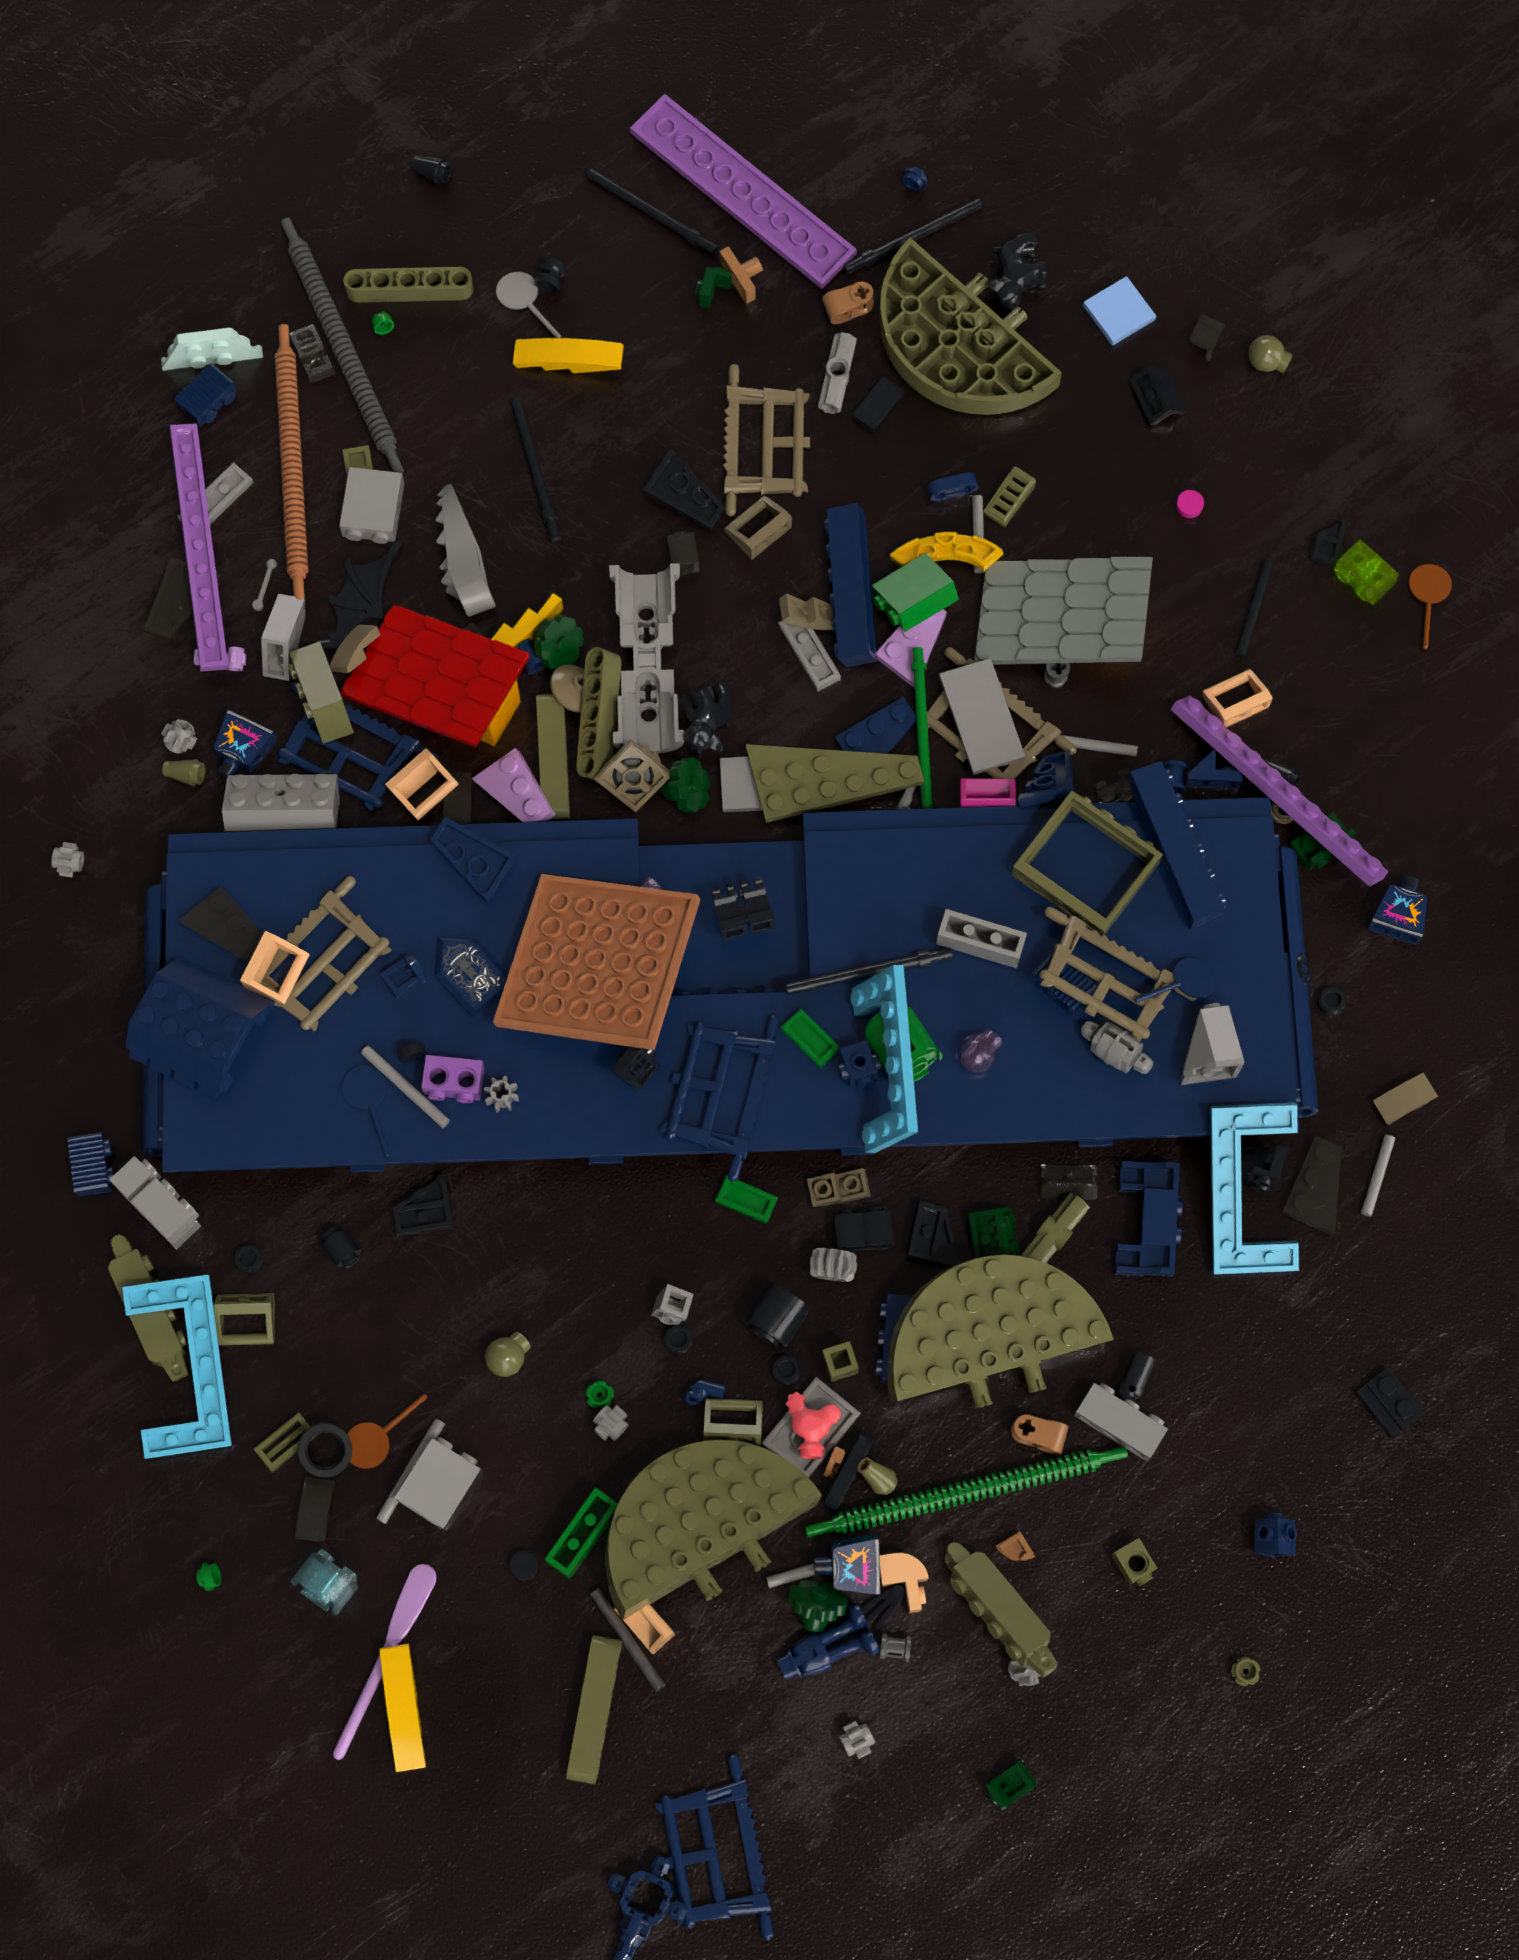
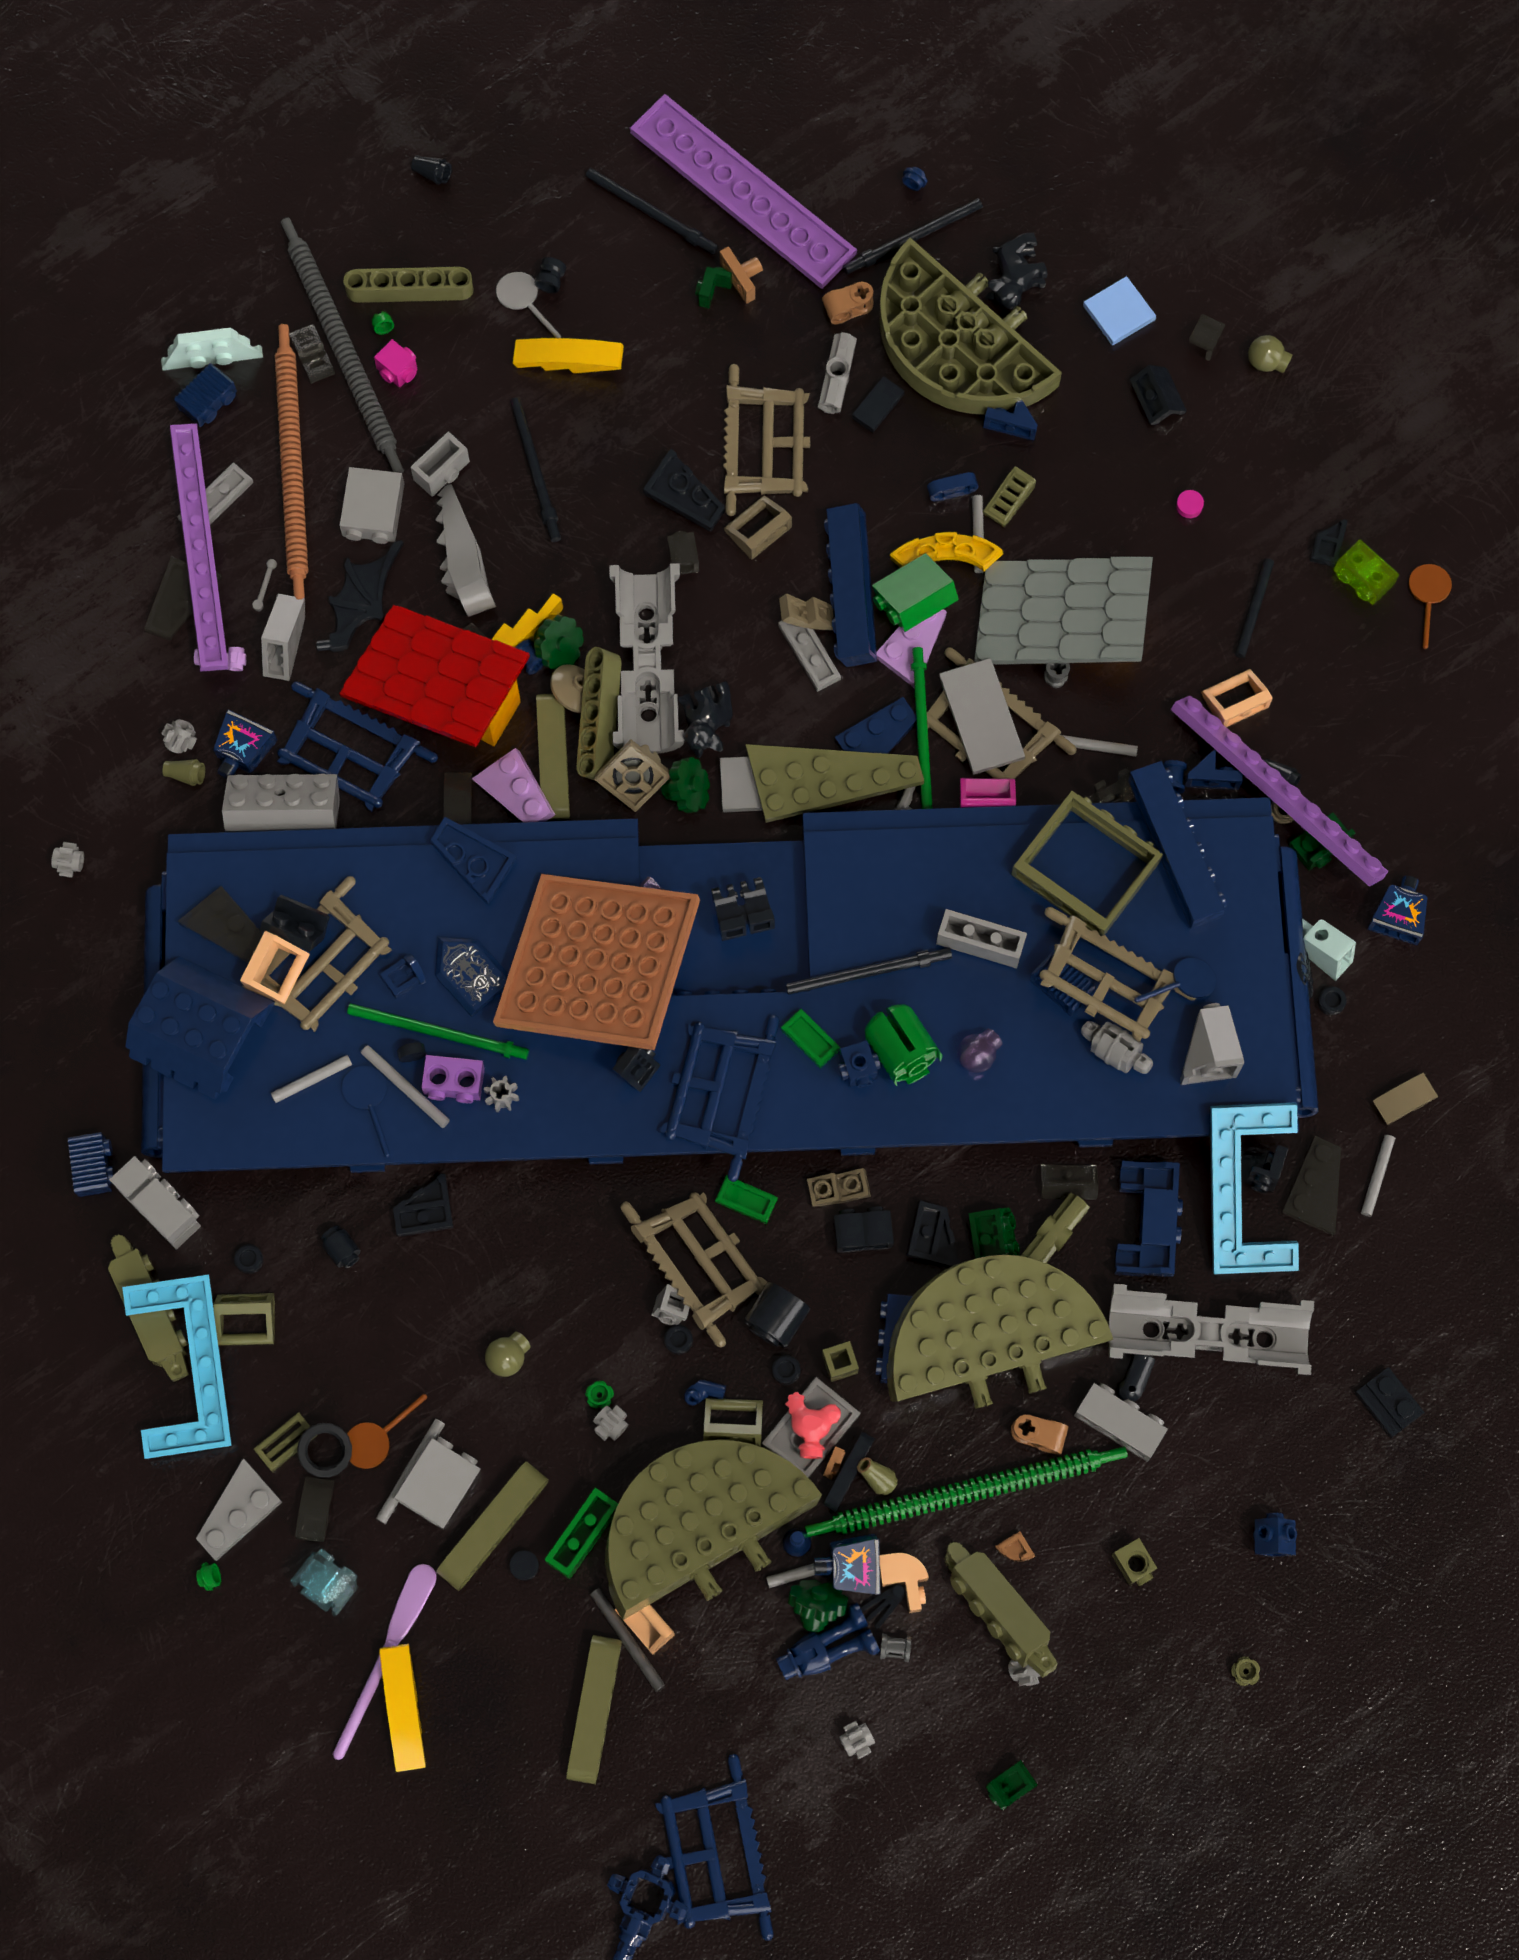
(238, 1511): none -> light grey wing
(296, 923): none -> black bracket
(311, 1078): none -> light grey bar
(321, 692): olive wedge -> none
(350, 651): dark tan slope -> none
(357, 458): olive tile -> none
(396, 364): none -> dark pink brick
(414, 776): light nougat tile -> none
(440, 464): none -> light grey brick
(492, 1526): none -> olive beam
(507, 1049): none -> green bar
(673, 1216): none -> dark tan piece
(796, 1542): none -> dark blue cone
(833, 1264): light grey gear -> none
(889, 993): medium azure plate -> none
(1016, 424): none -> dark blue slope
(1051, 782): dark blue wing -> none
(1283, 1322): none -> light grey piece
(1328, 948): none -> light aqua torso

